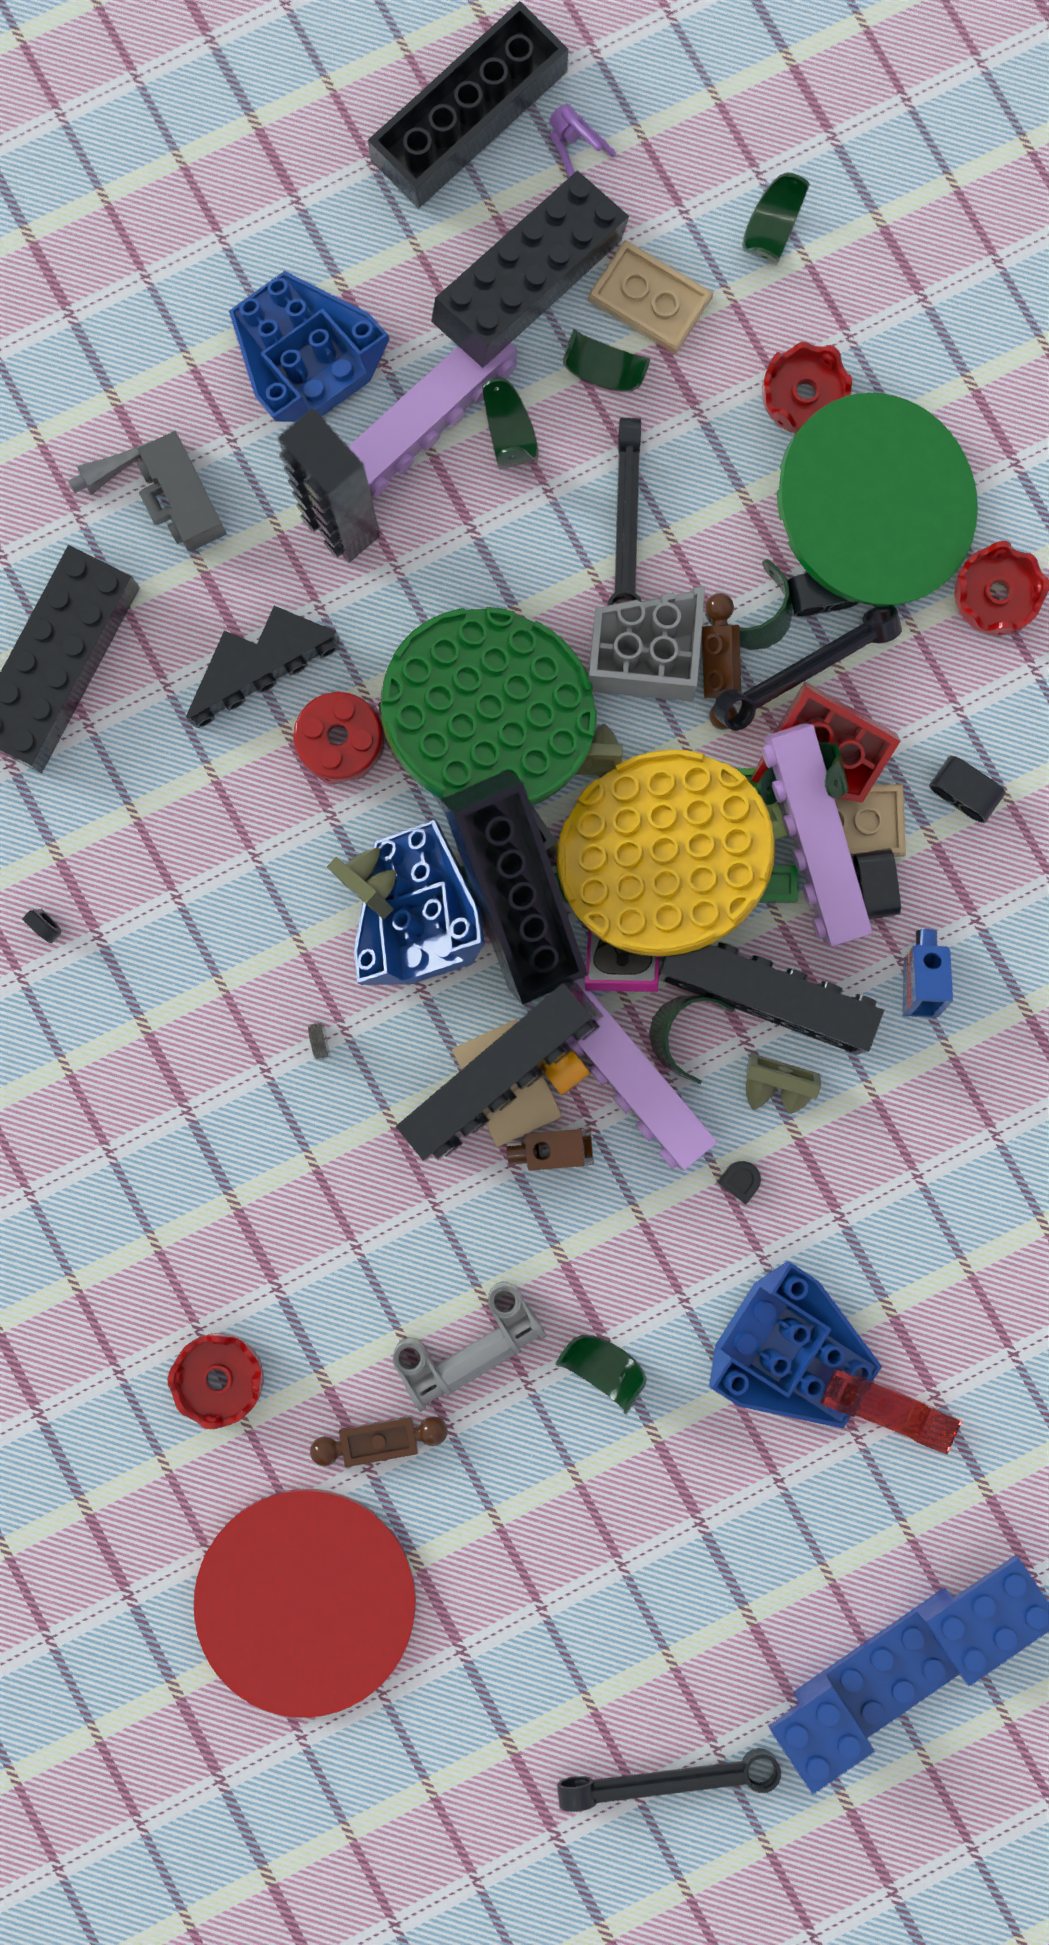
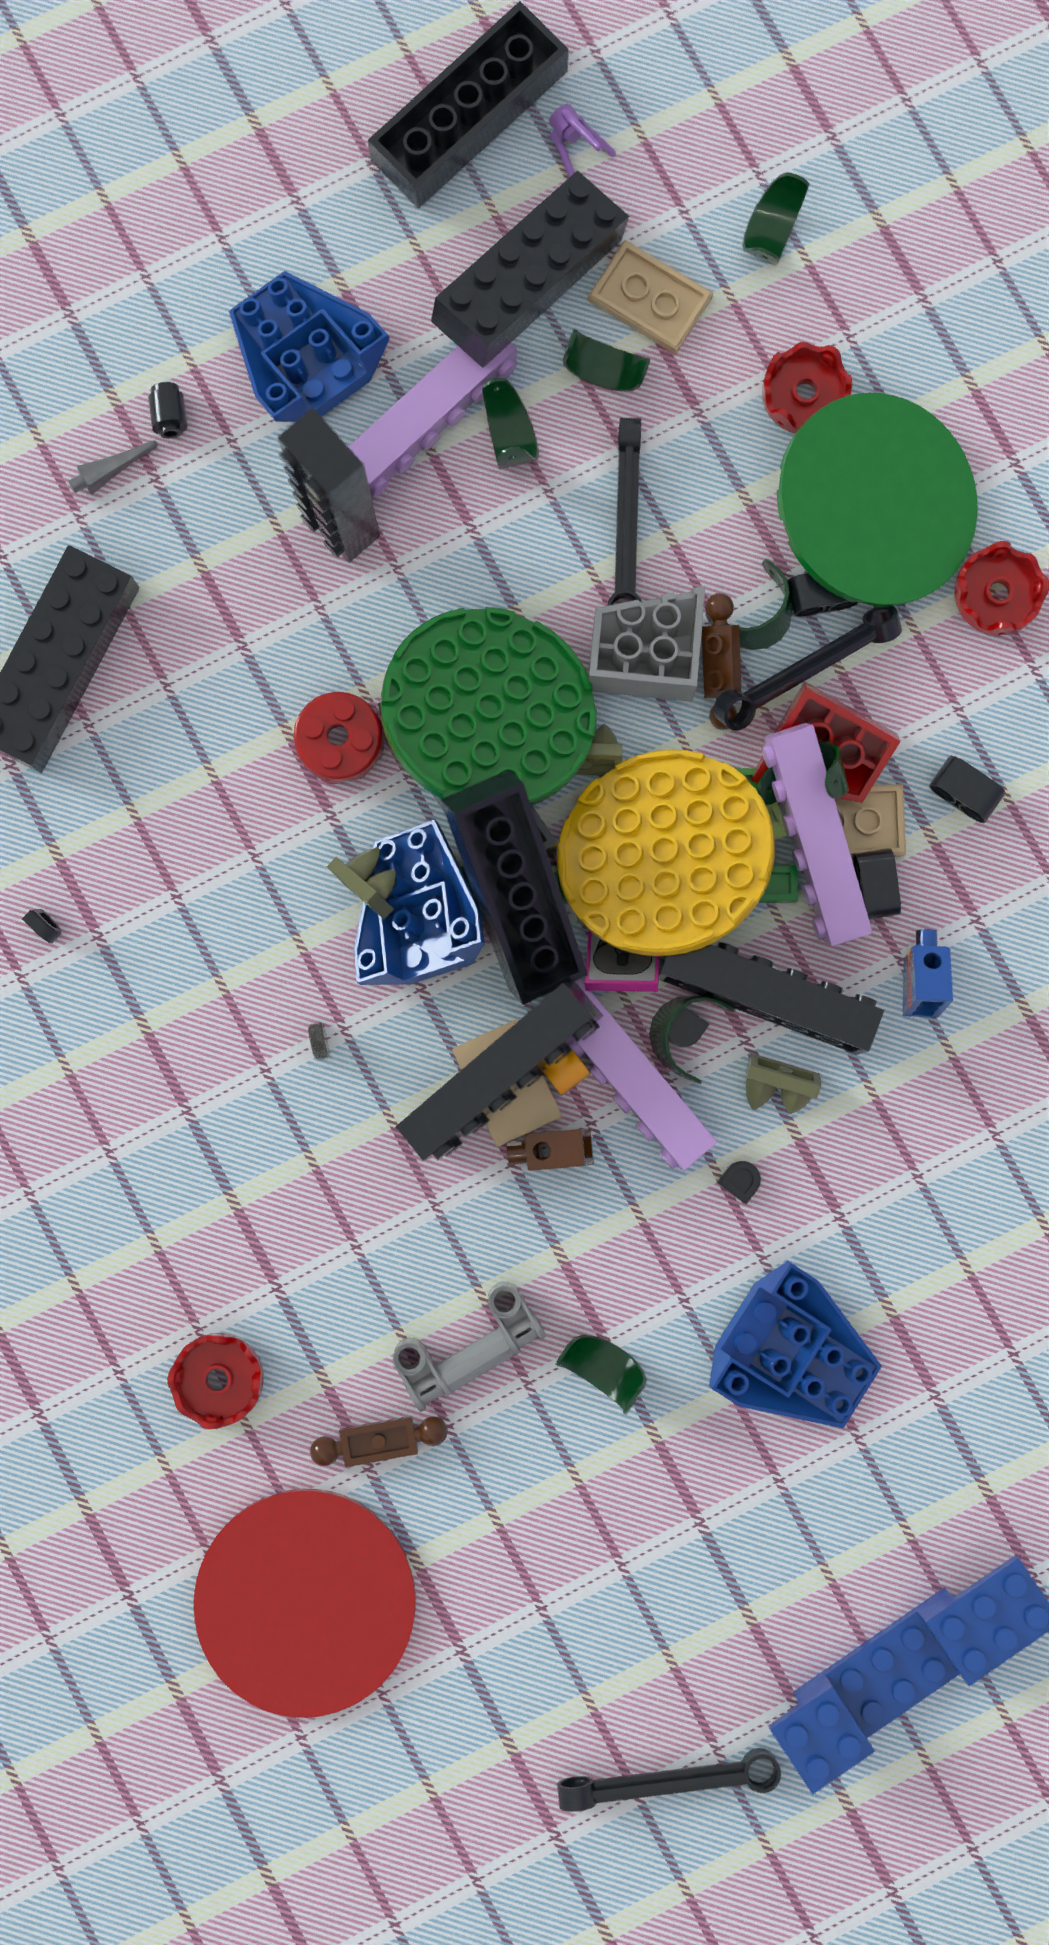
(167, 410): none -> black brick
(190, 507): dark grey piece -> none
(247, 667): black slope -> none
(687, 1028): none -> black tile
(891, 1410): clear red slope -> none

